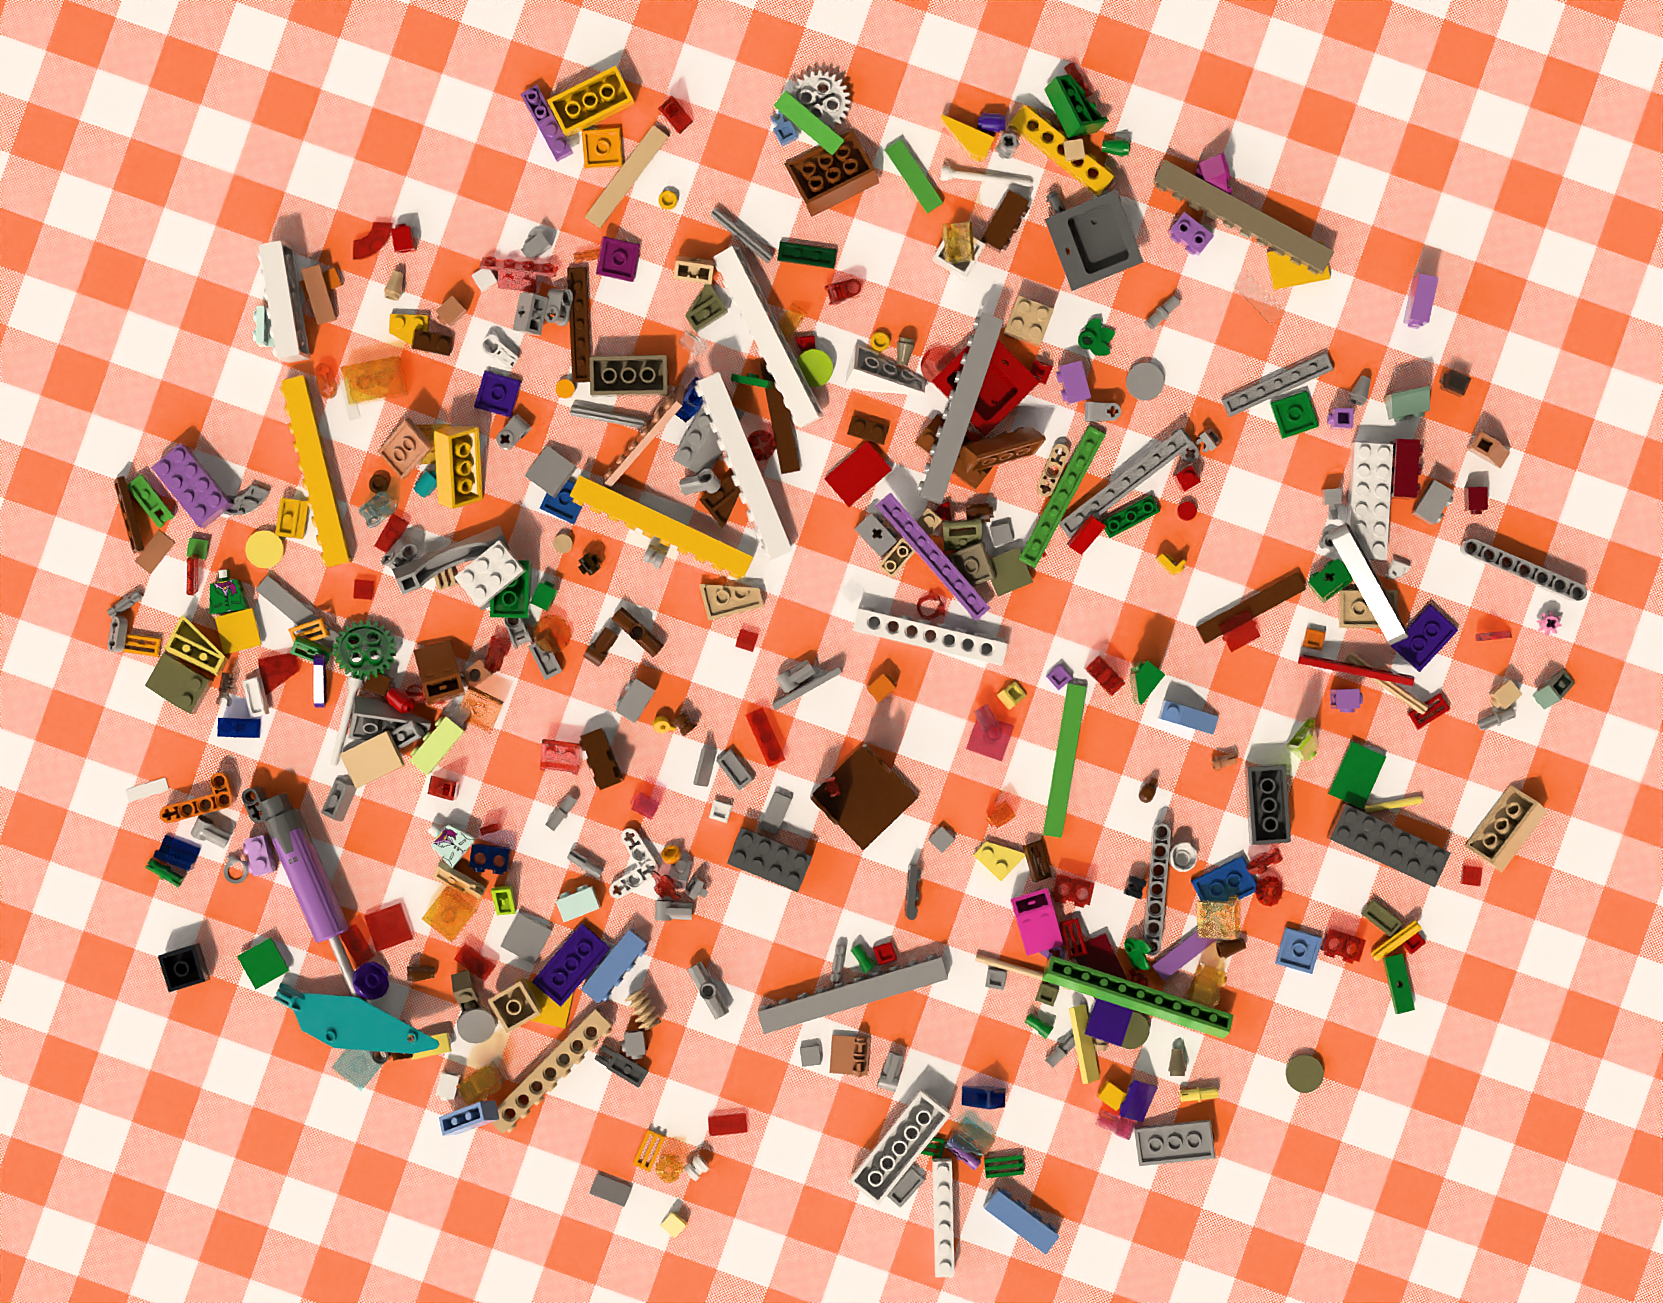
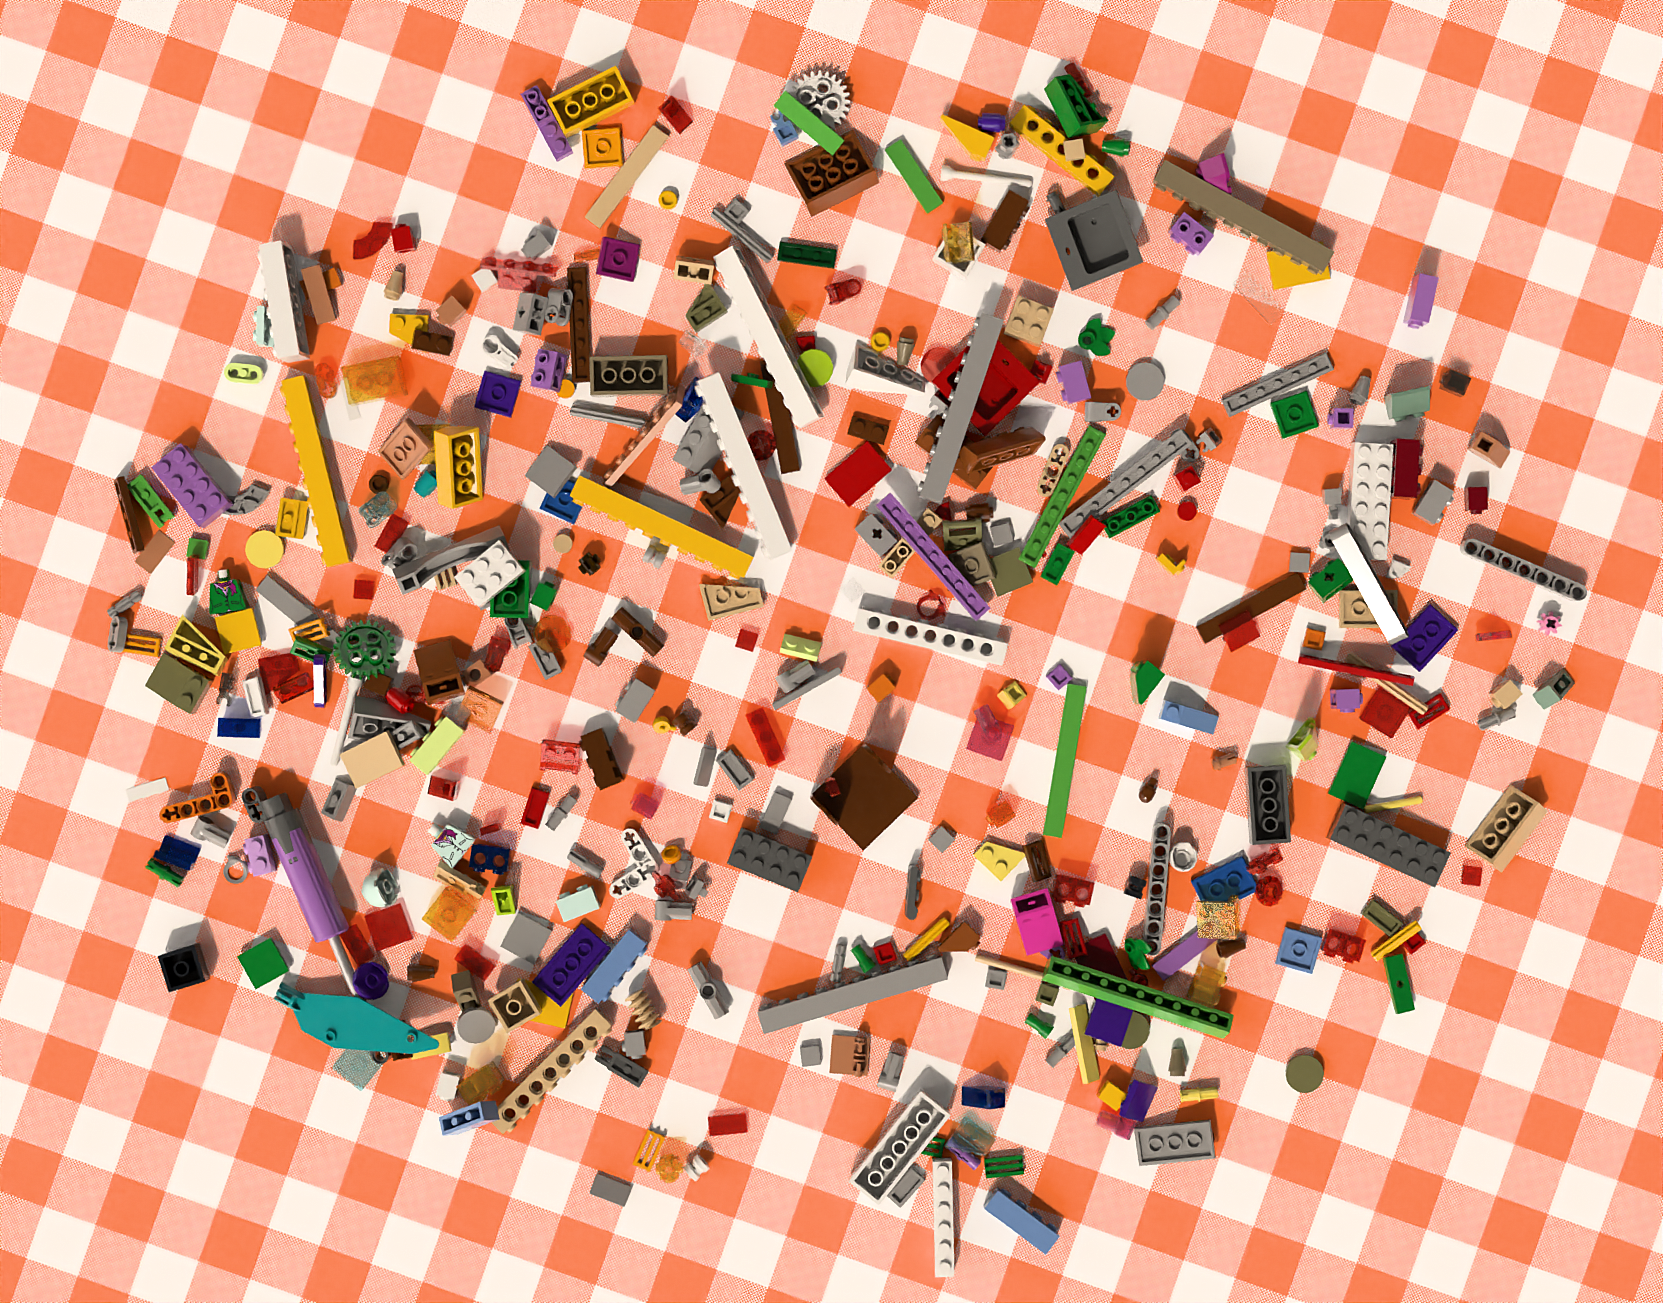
(244, 373): none -> yellowish green plate
(294, 687): none -> clear red plate
(379, 888): none -> light aqua cylinder
(515, 430): light grey piece -> none
(535, 808): none -> red tile
(548, 370): none -> medium lavender brick
(674, 1224): light yellow slope -> none
(736, 211): none -> light grey tile
(800, 647): none -> yellowish green plate
(926, 939): none -> yellow axle
(940, 401): none -> light grey tile
(961, 940): none -> dark orange slope
(1057, 564): none -> green plate
(1104, 675): clear red brick -> none
(1299, 562): none -> light grey tile
(1385, 712): none -> clear red tile

